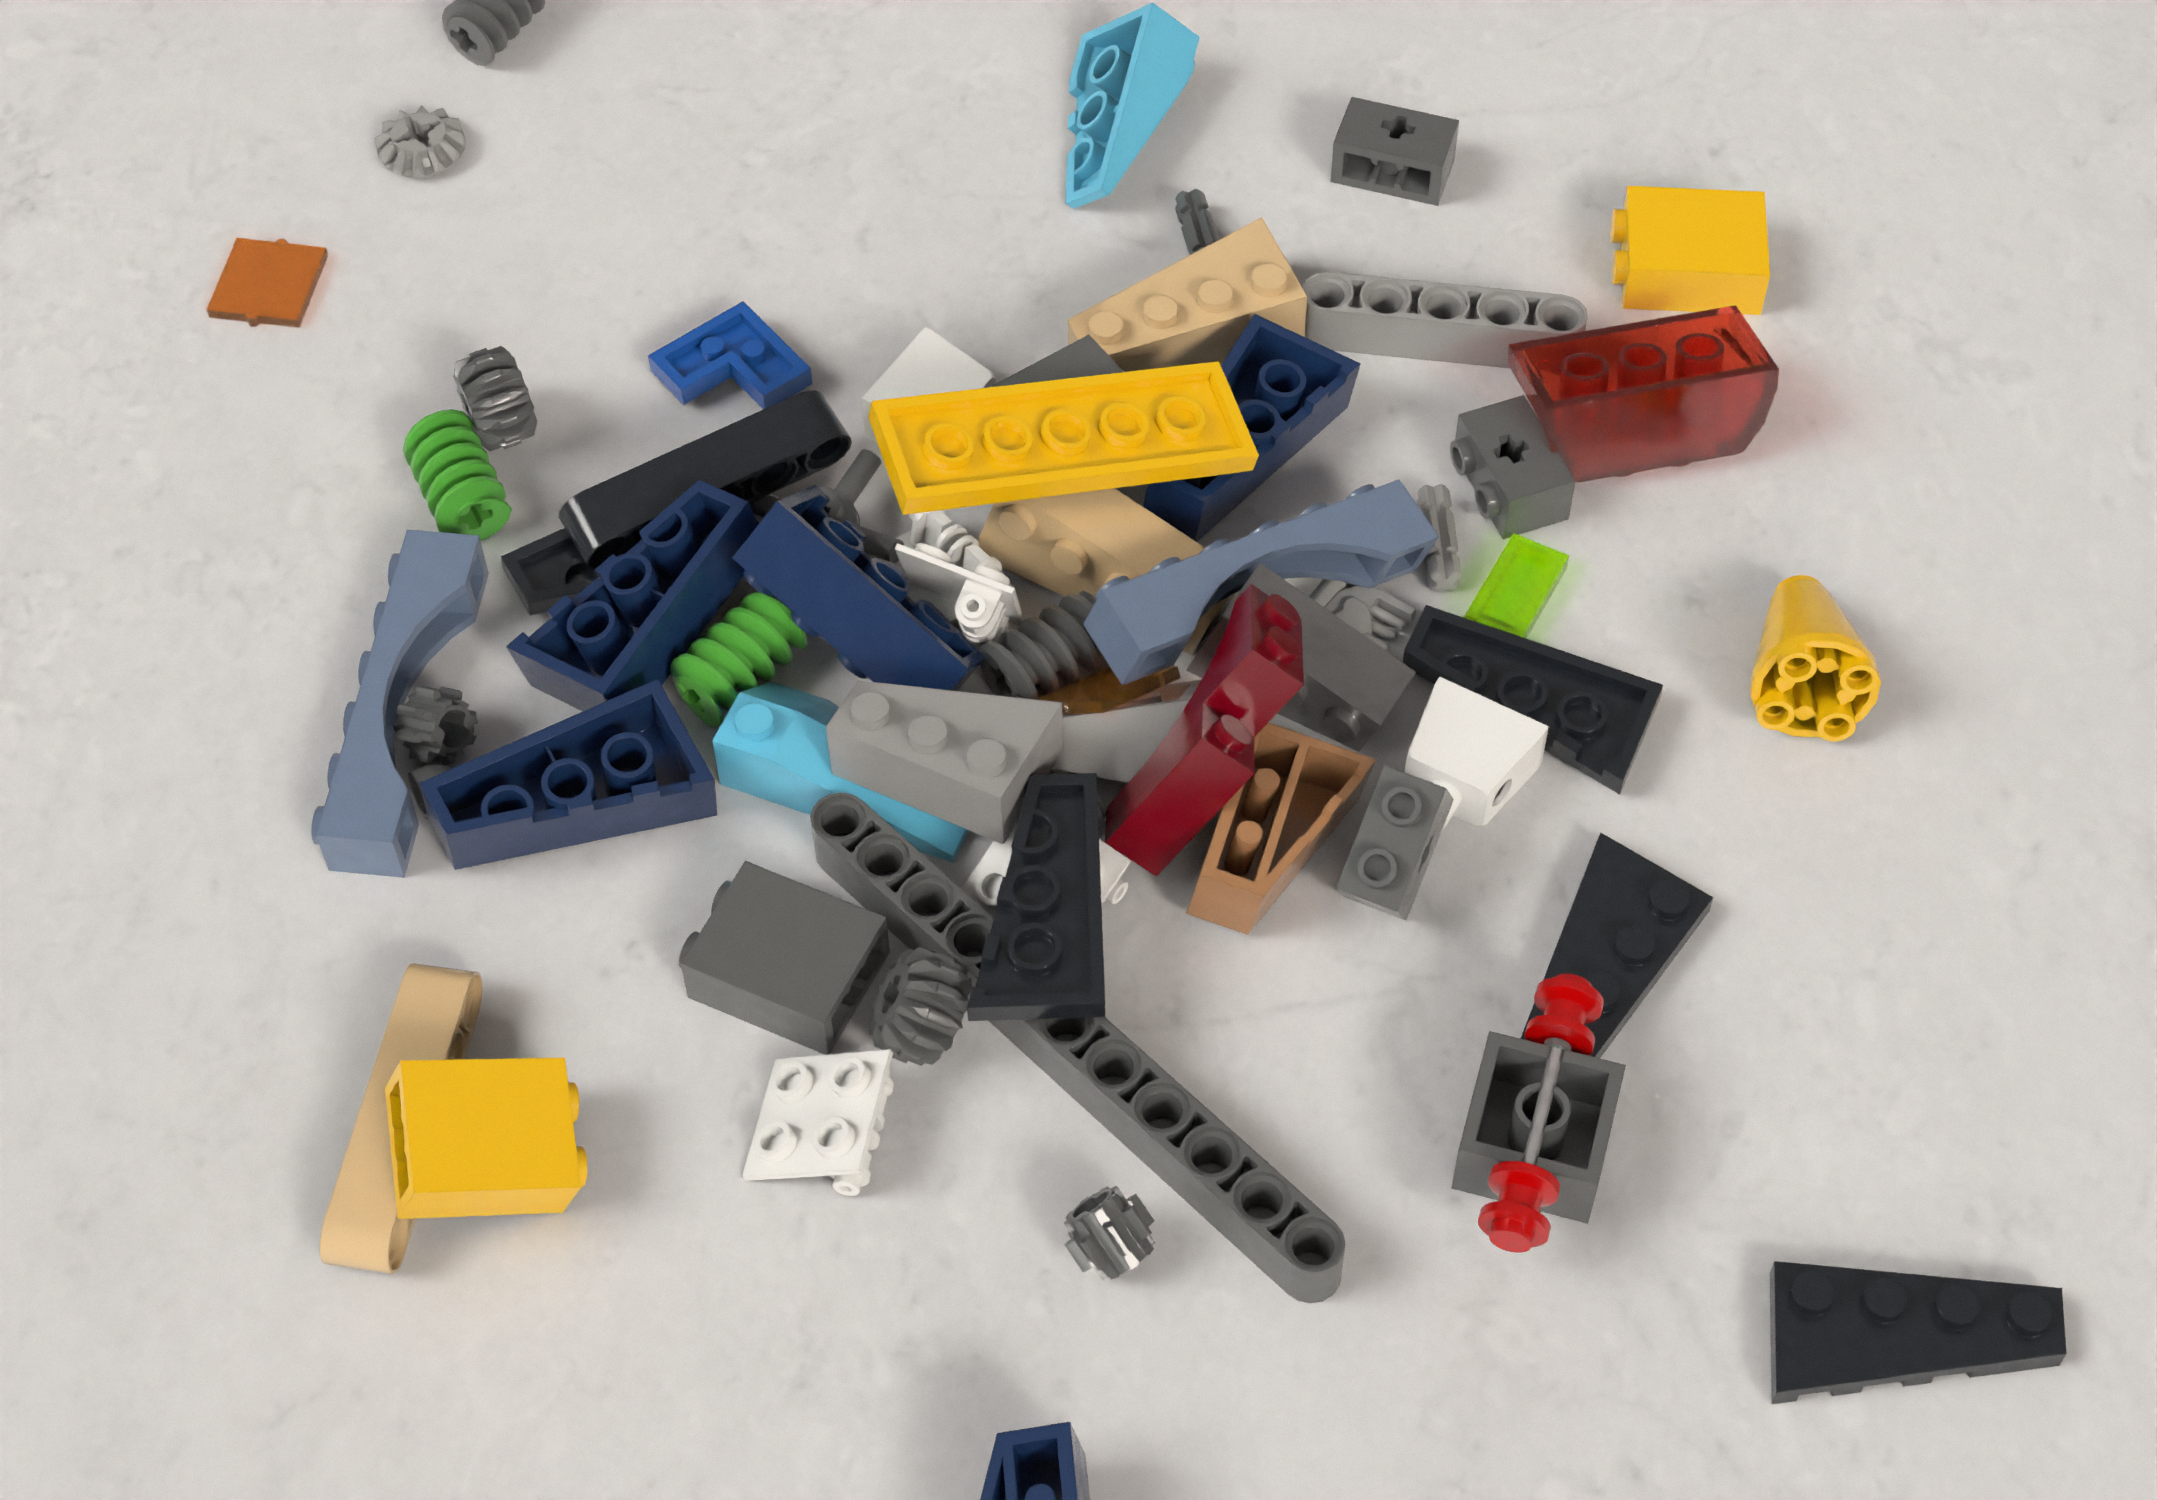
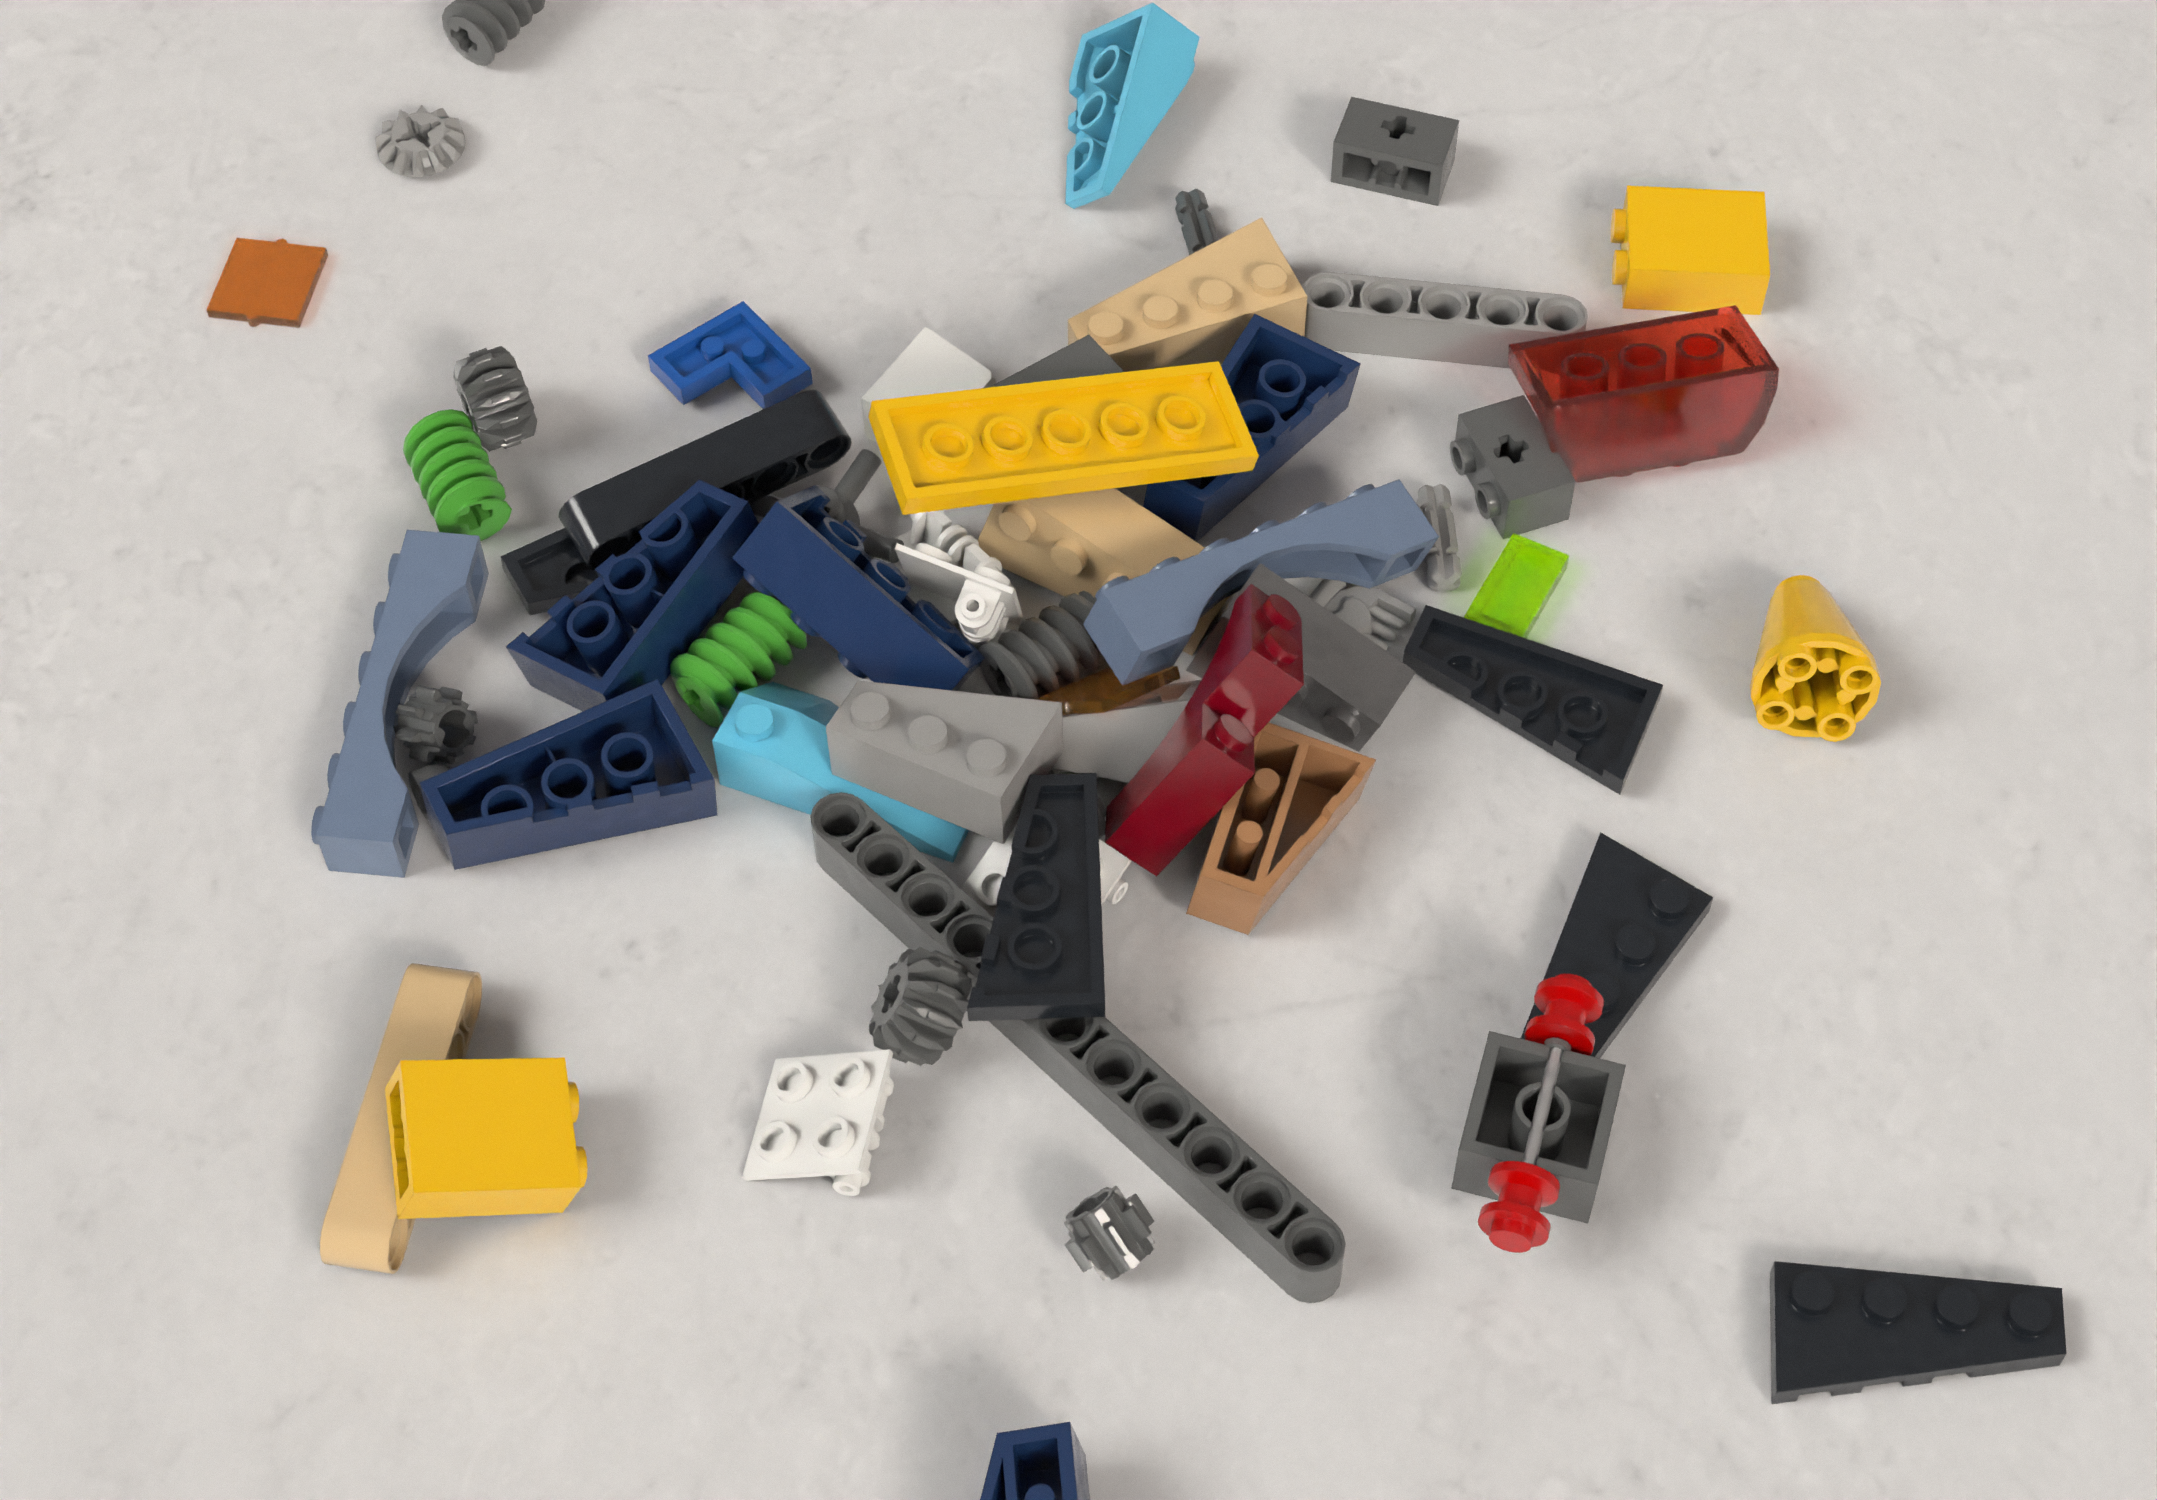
(784, 957): dark grey brick -> none
(1395, 842): dark grey brick -> none
(1474, 751): white torso -> none

